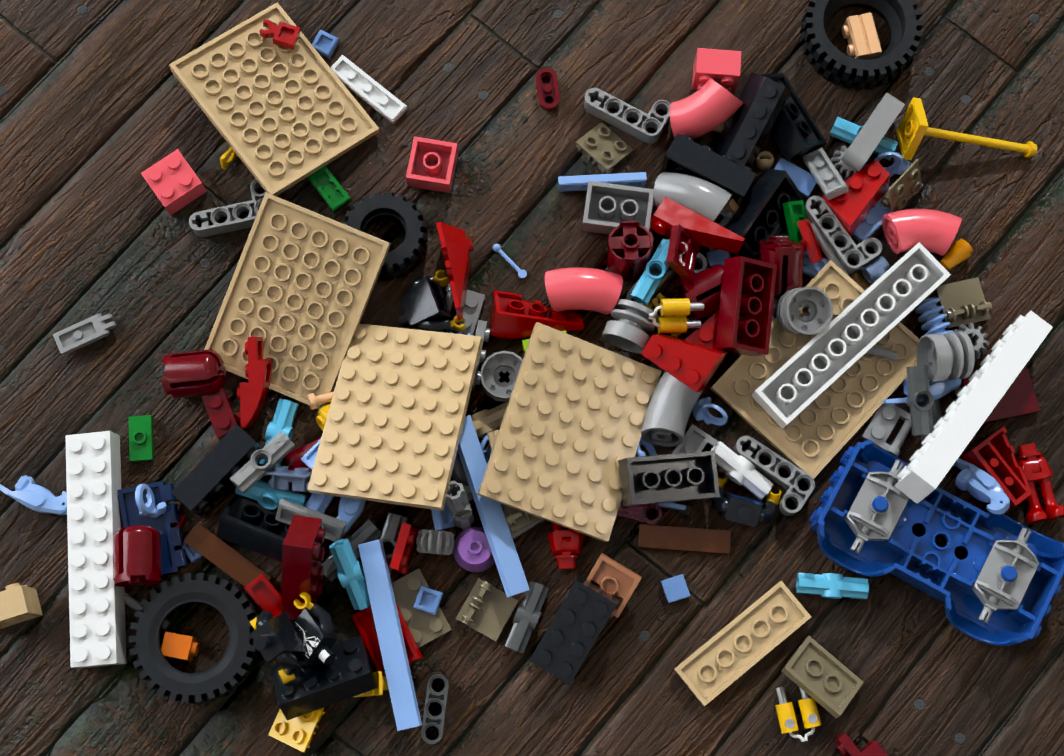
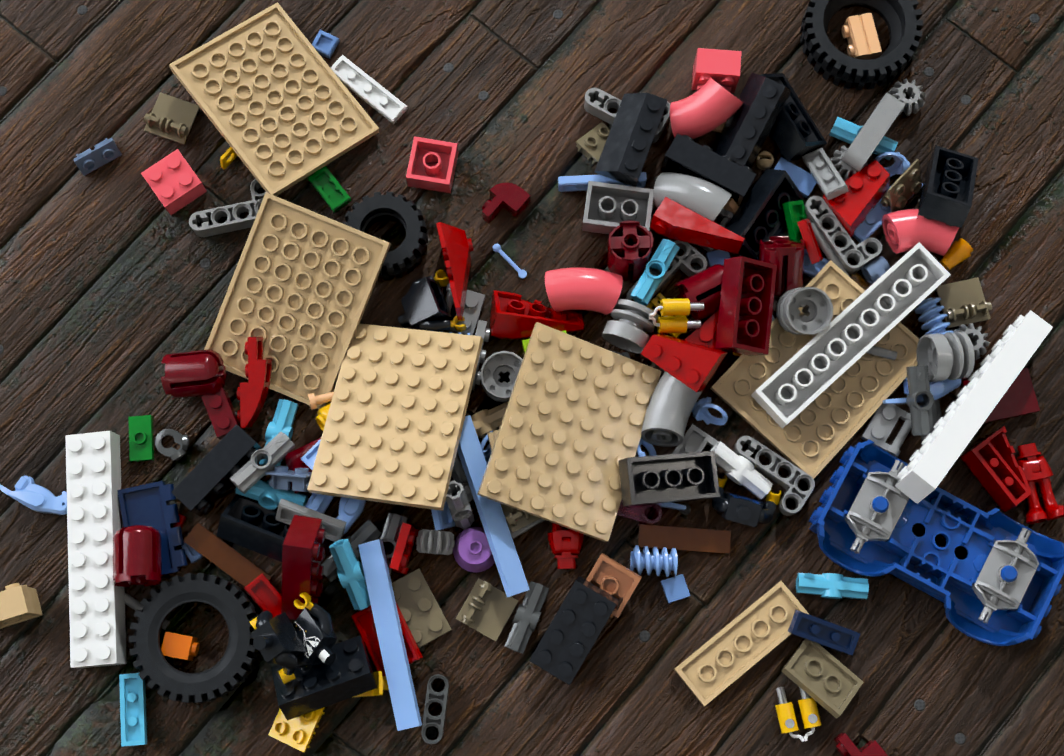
(83, 333): light grey hinge -> none
(93, 159): none -> sand blue hinge
(132, 710): none -> medium azure plate
(149, 508): light blue piece -> none
(171, 118): none -> dark tan hinge
(174, 454): none -> dark grey piece
(283, 34): red plate -> none
(428, 600): medium blue tile -> none
(505, 196): none -> dark red brick
(548, 90): dark red plate -> none
(631, 137): none -> black slope
(654, 560): none -> light blue piece
(682, 254): dark red plate -> none
(824, 632): none -> dark blue plate
(914, 95): none -> light grey gear
(915, 126): yellow tile -> none
(948, 186): none -> black brick
(982, 487): light blue animal -> none

